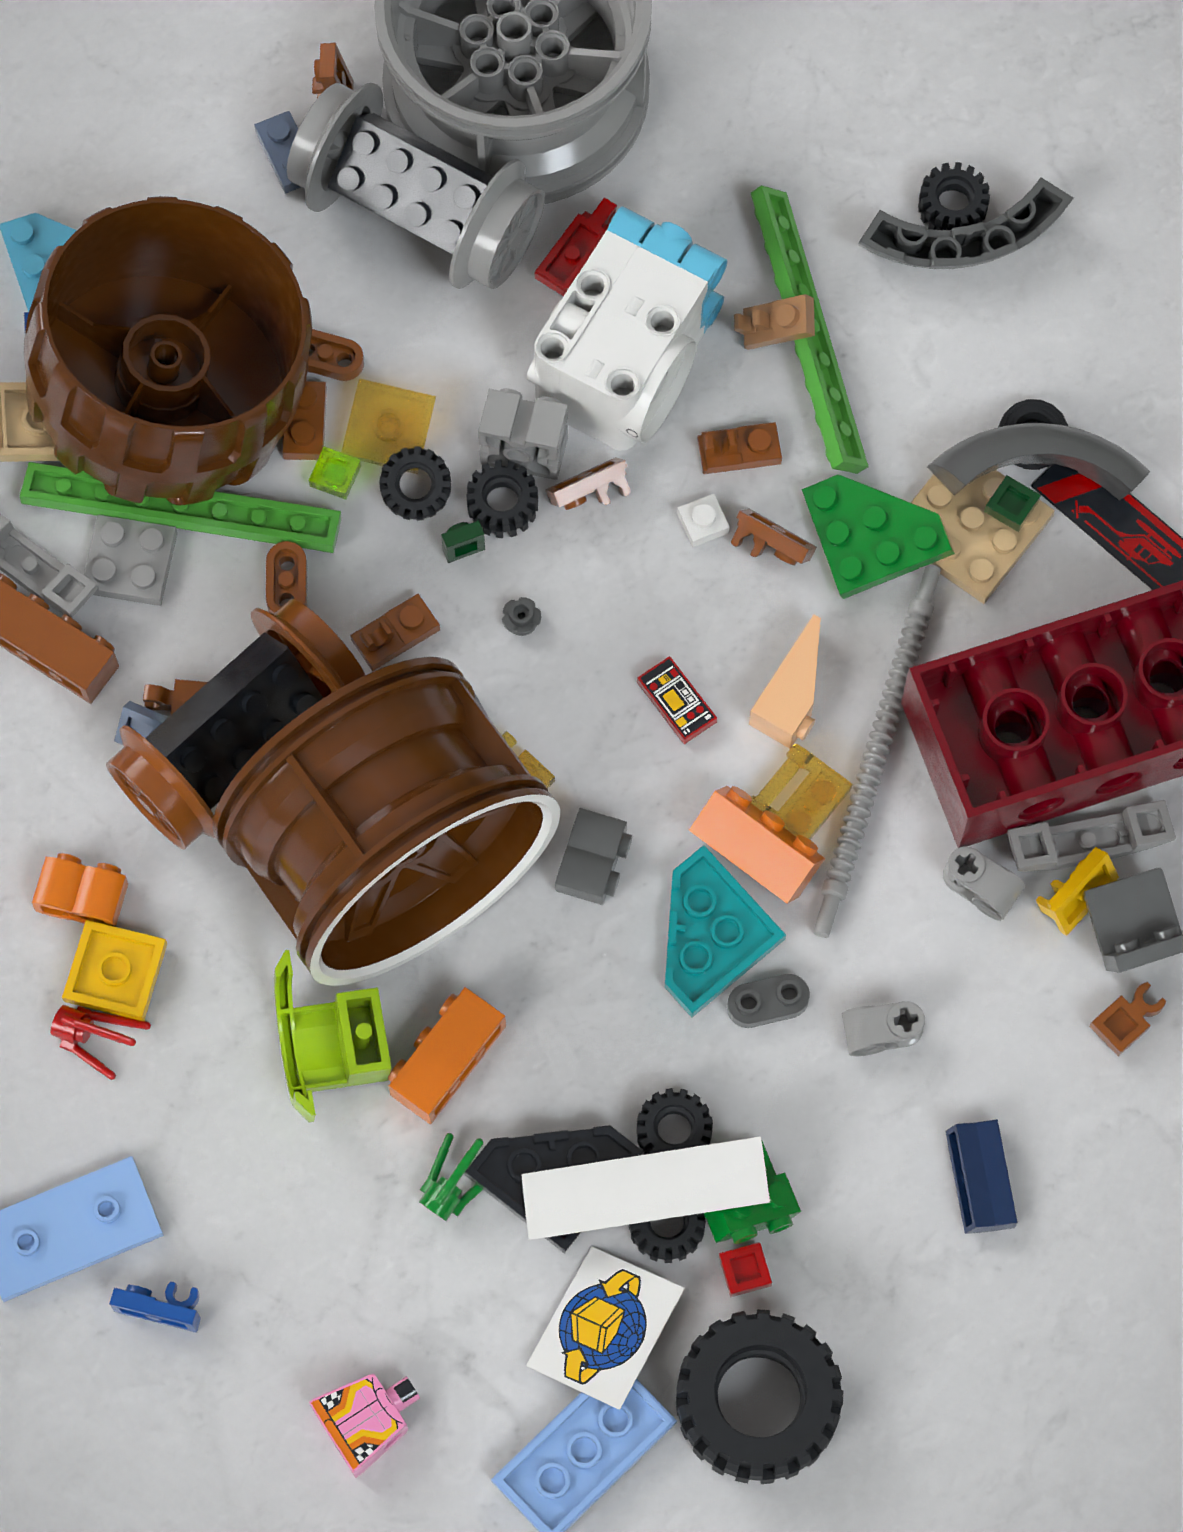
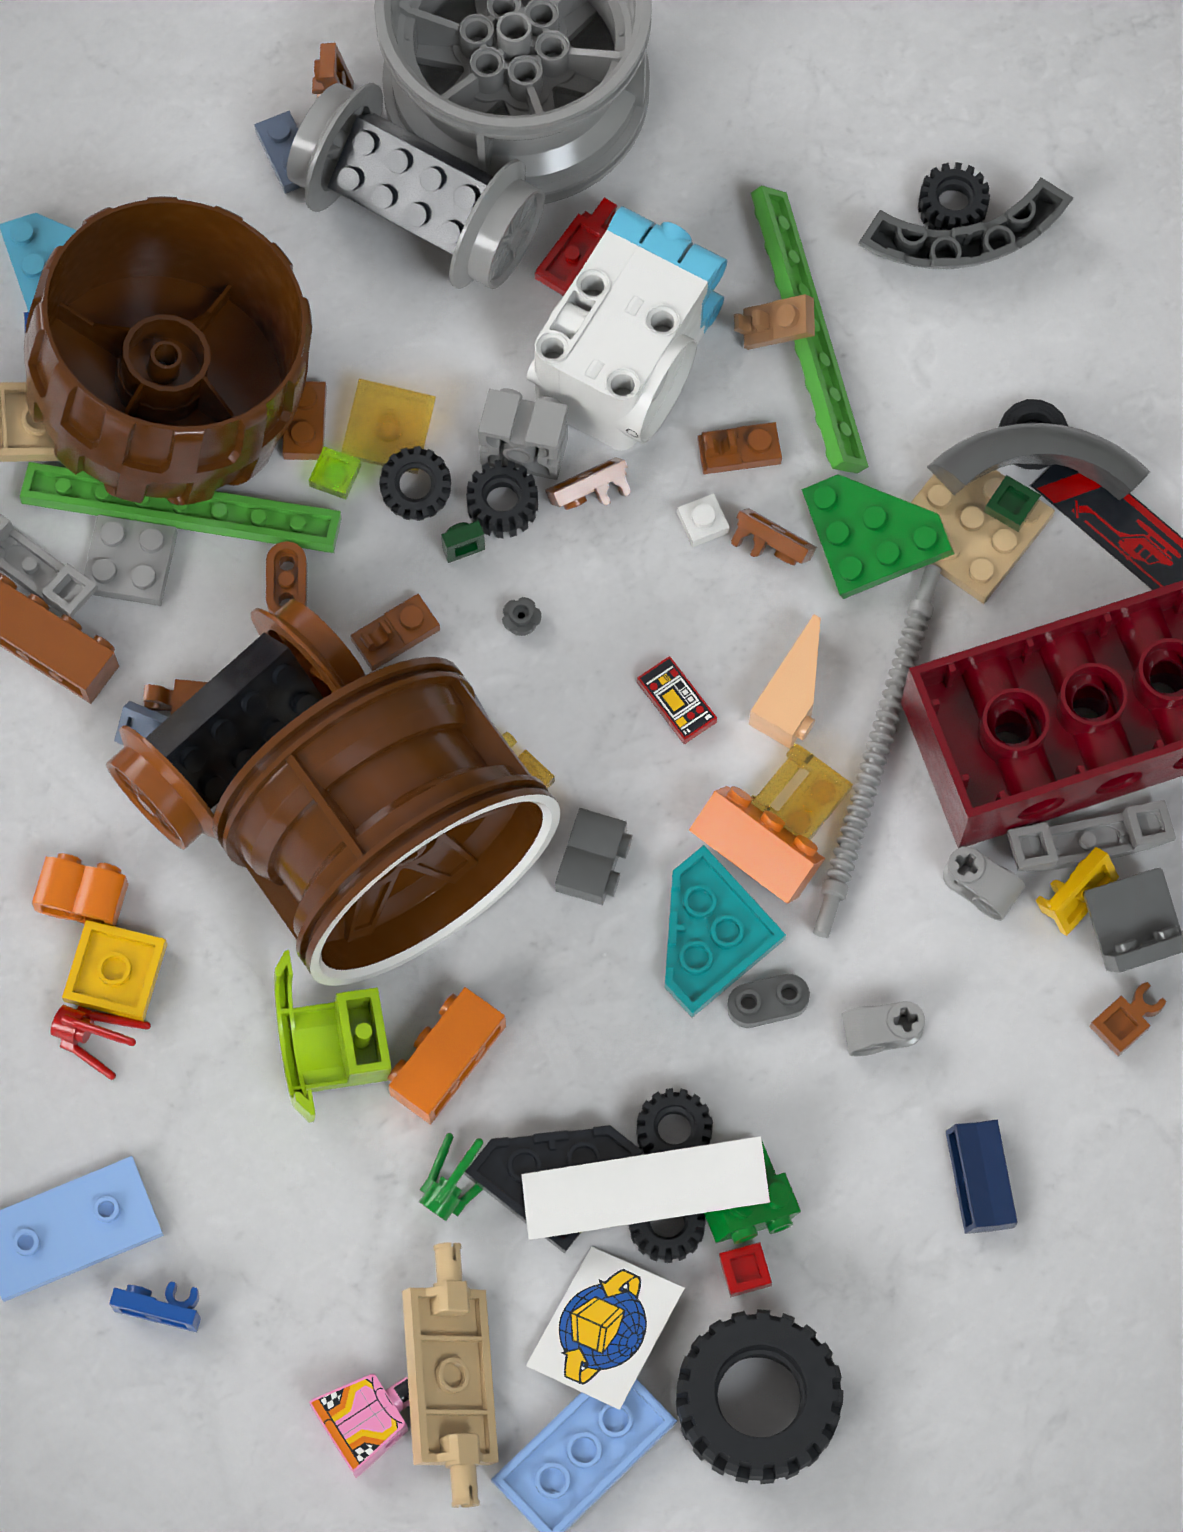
(330, 351): dark orange plate -> none
(450, 1376): none -> tan plate

